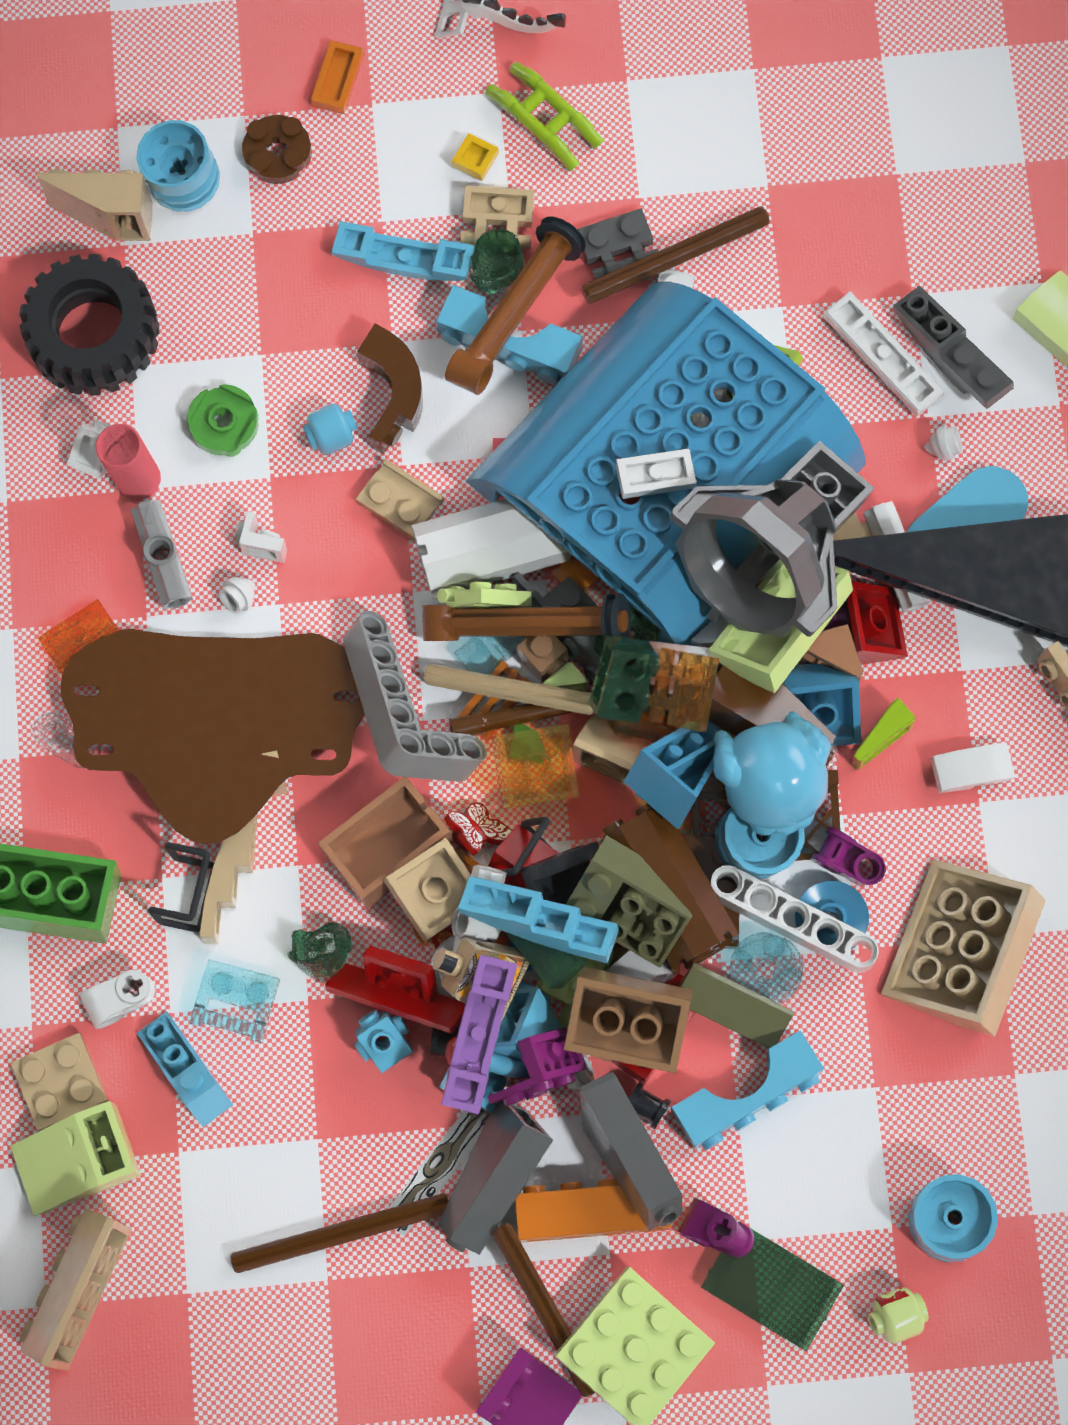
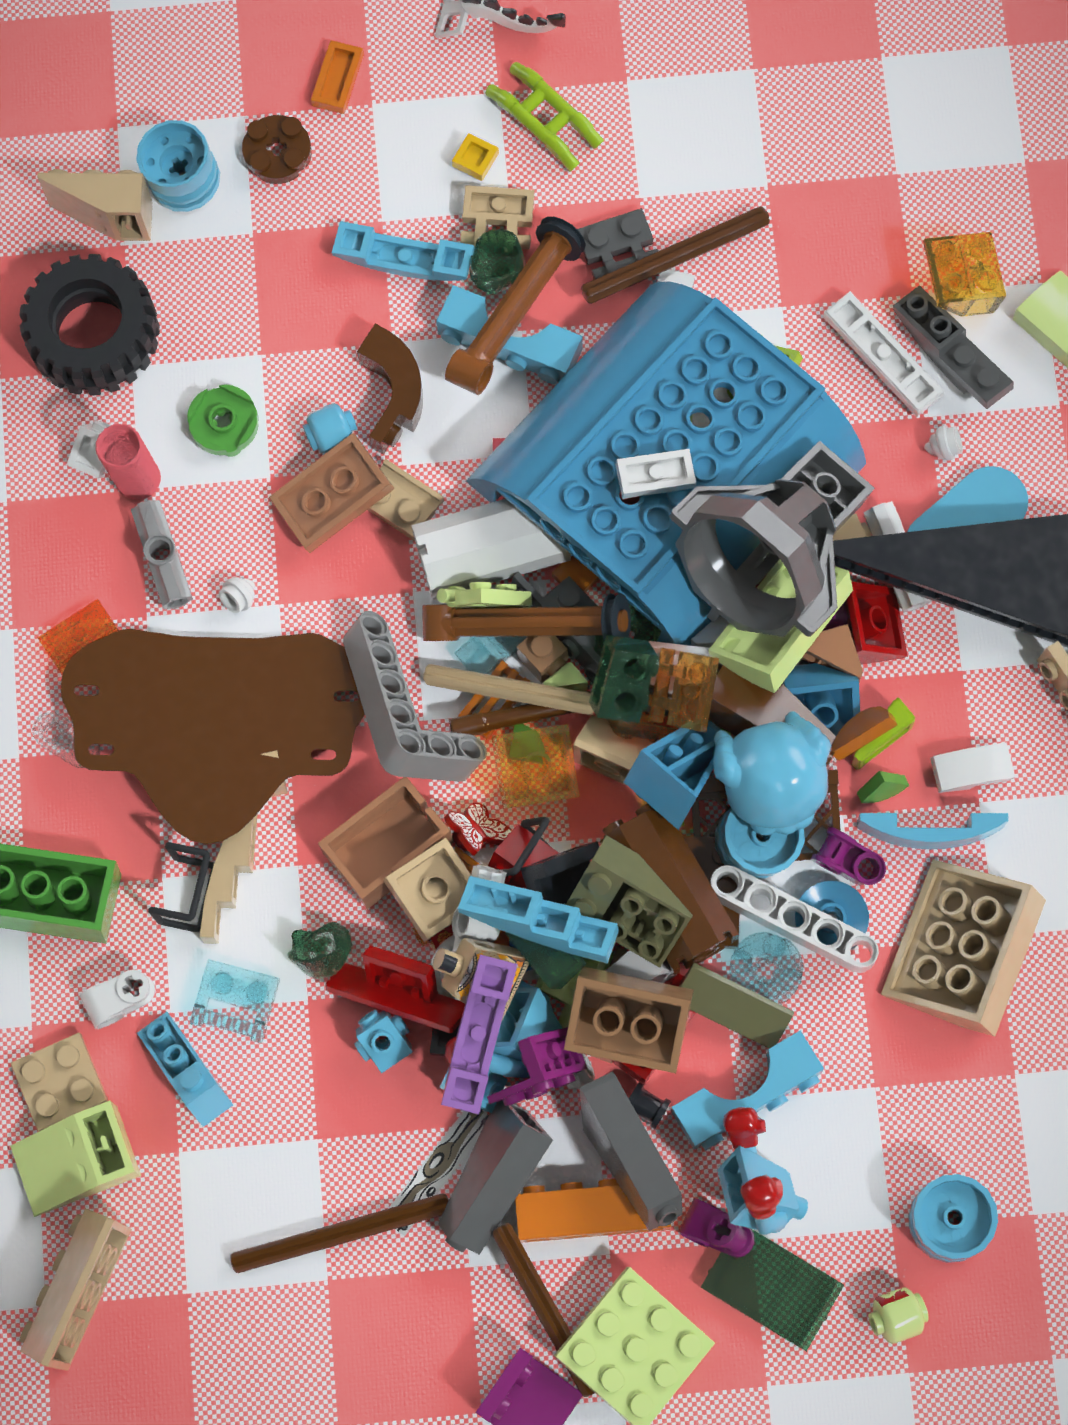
(261, 545): white bracket -> none
(331, 493): none -> nougat plate
(754, 1188): none -> torso
(862, 730): none -> orange tile
(882, 787): none -> bright green tile
(884, 828): none -> medium azure slope
(965, 273): none -> clear yellow slope

